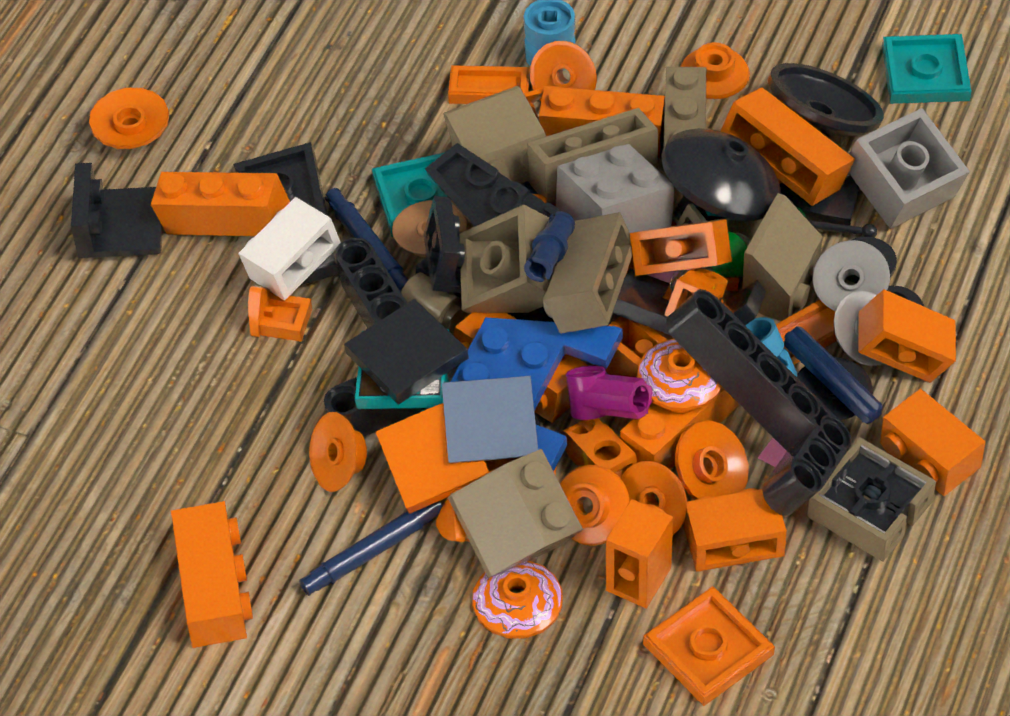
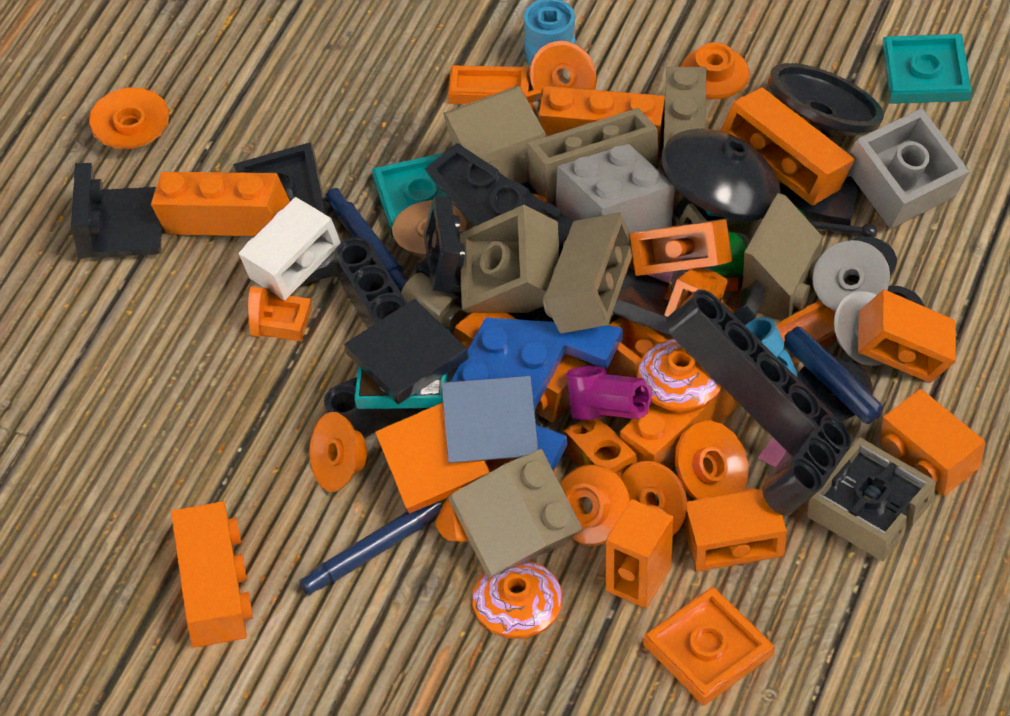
(549, 246): dark blue pin -> none

